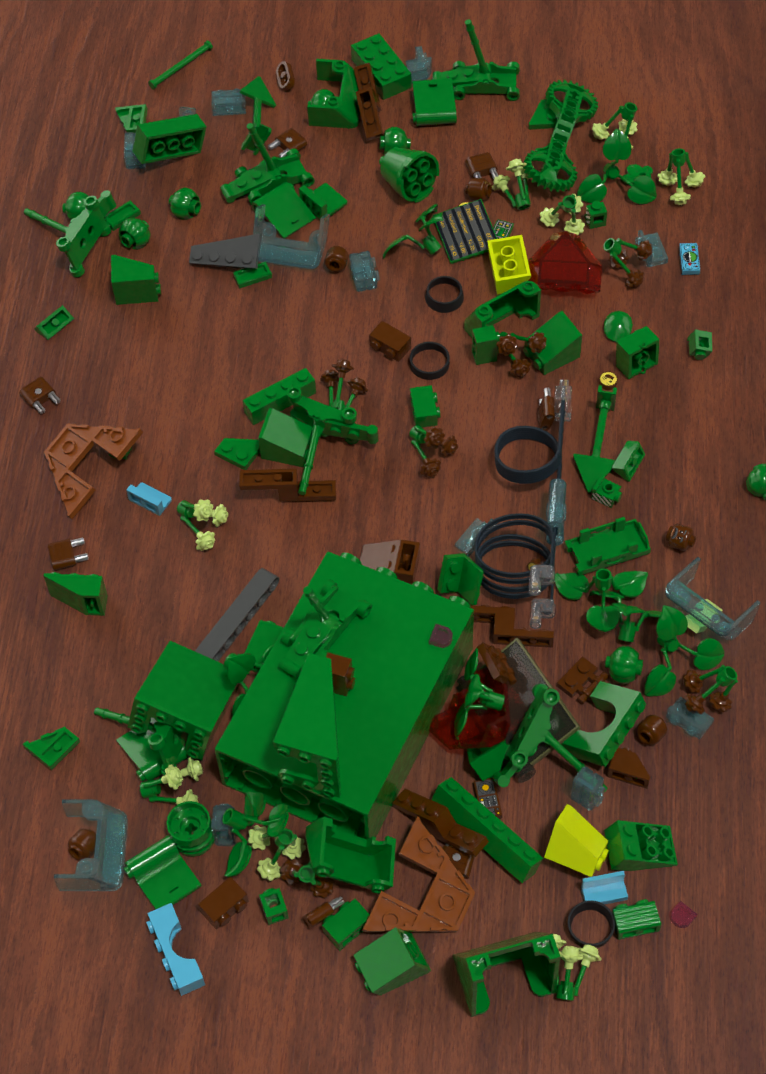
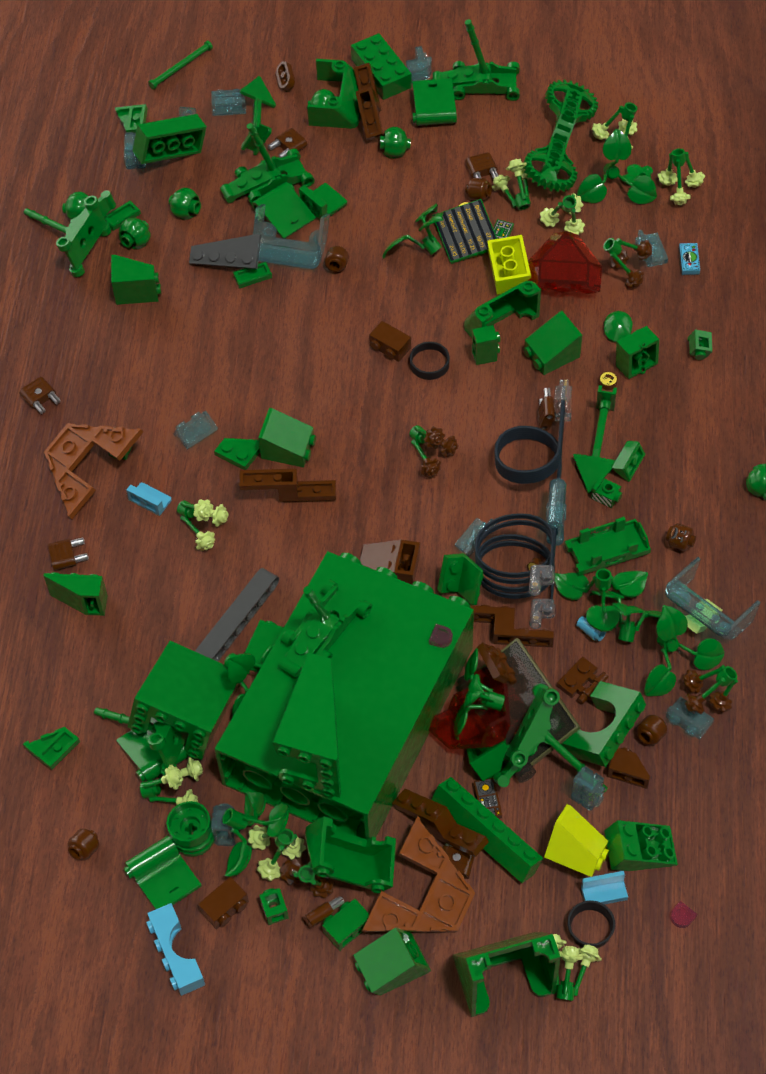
(54, 323): green slope -> none
(106, 868): clear light blue windscreen -> none
(196, 429): none -> clear light blue bracket
(275, 396): green brick -> none
(326, 422): green piece -> none
(332, 377): reddish brown plant -> none
(342, 674): reddish brown brick -> none
(363, 271): clear light blue brick -> none
(410, 172): green cone -> none
(424, 406): green brick -> none
(444, 307): black tyre -> none
(508, 345): reddish brown plant -> none
(543, 117): green wing -> none
(593, 633): none -> medium azure cone
(596, 209): green brick -> none
(624, 664): green plant -> none
(636, 919): green brick -> none

